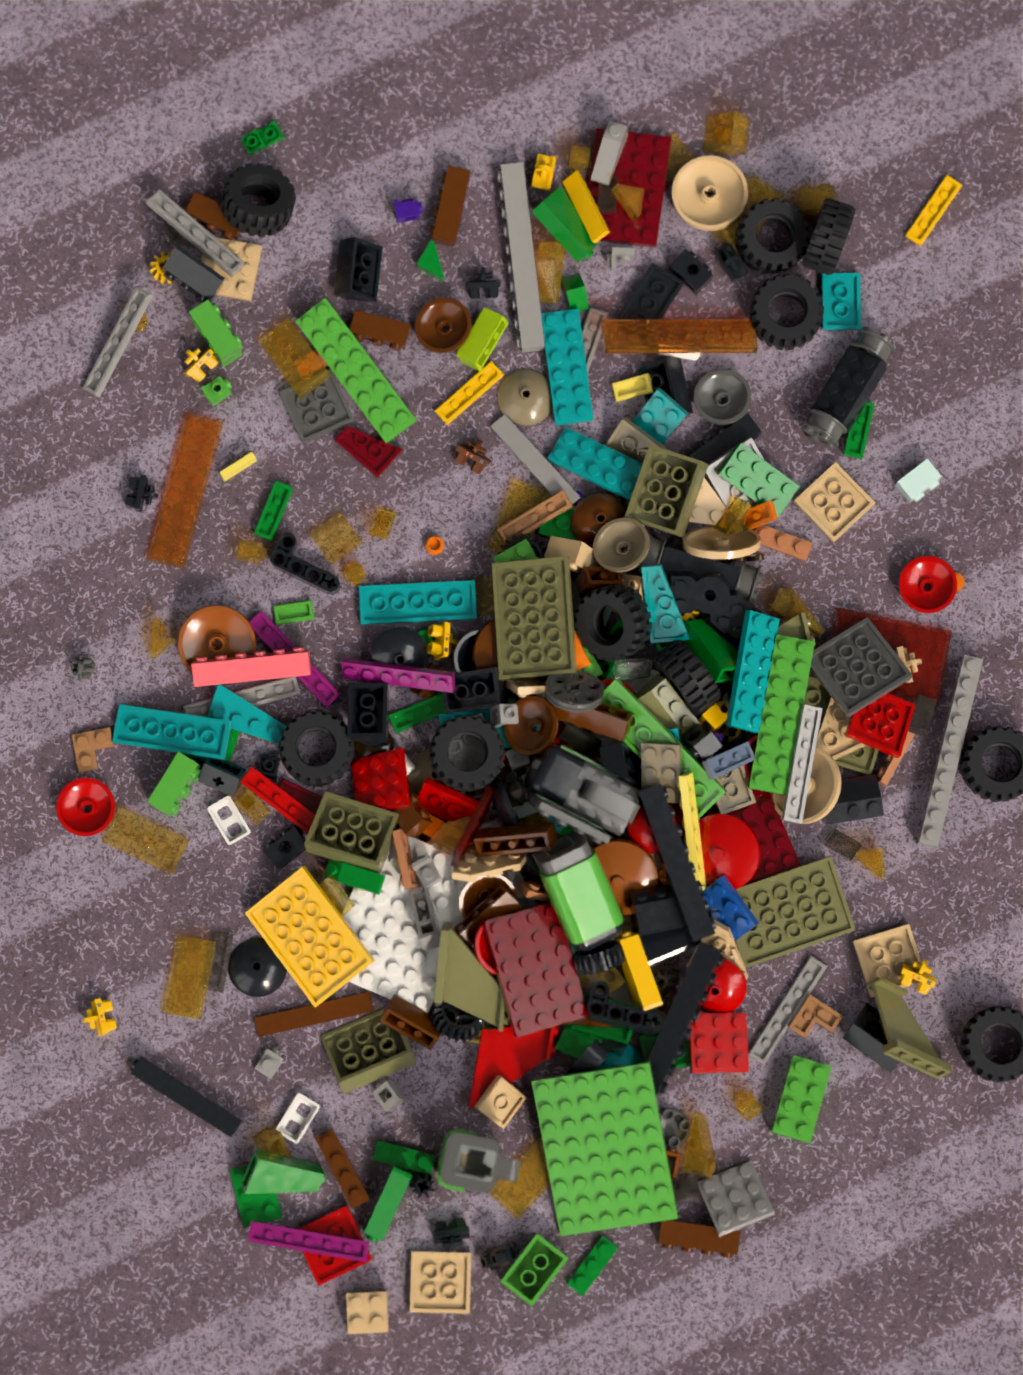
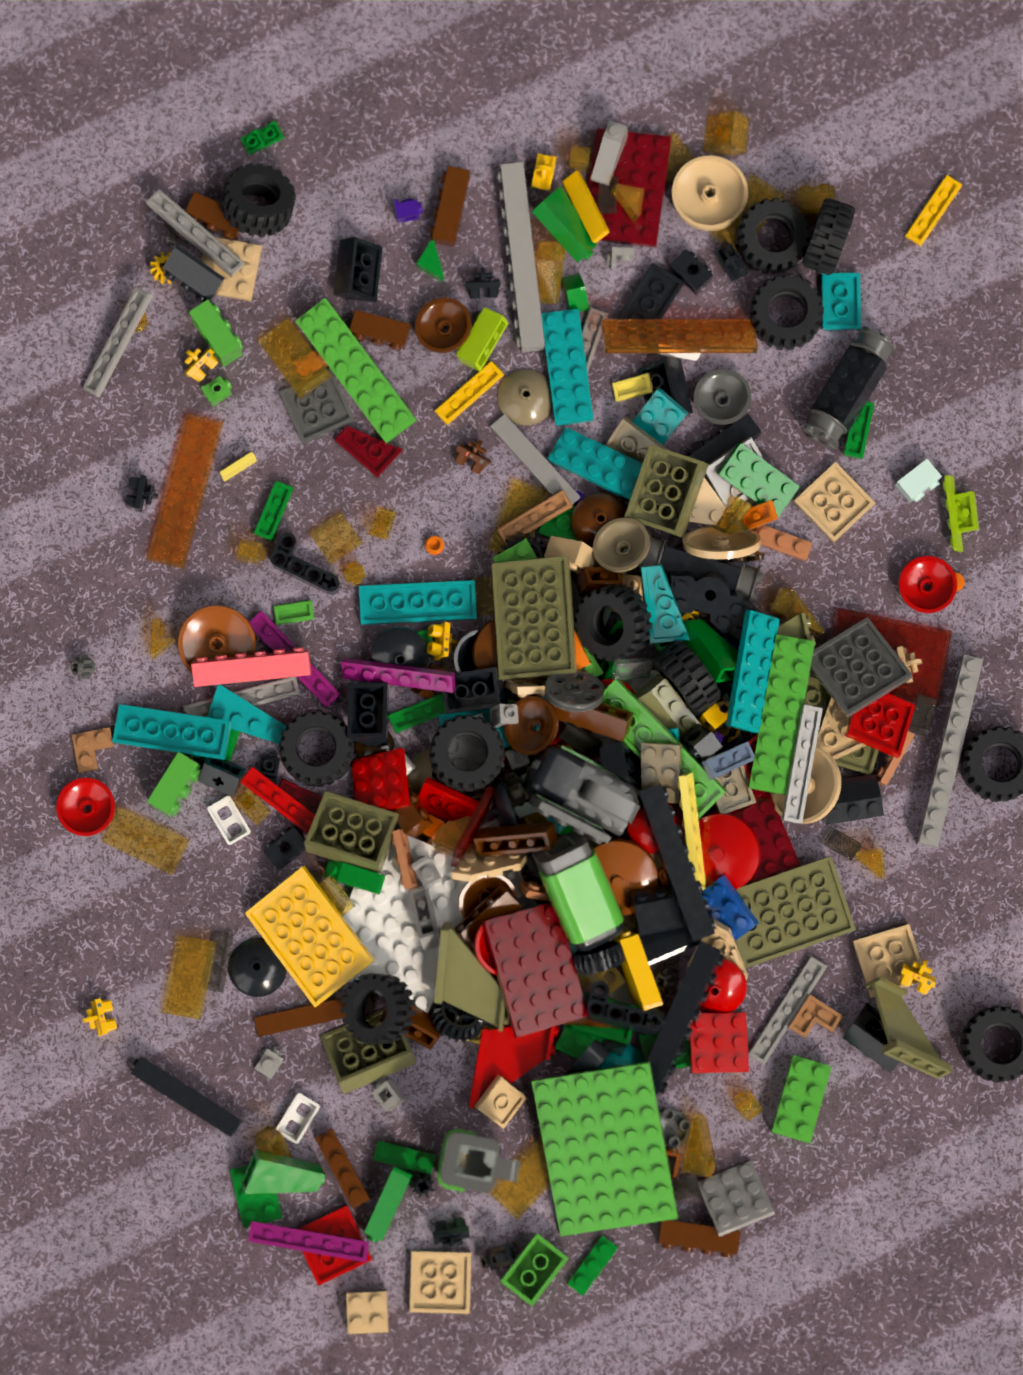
(397, 1008): none -> black tyre
(962, 512): none -> lime bracket

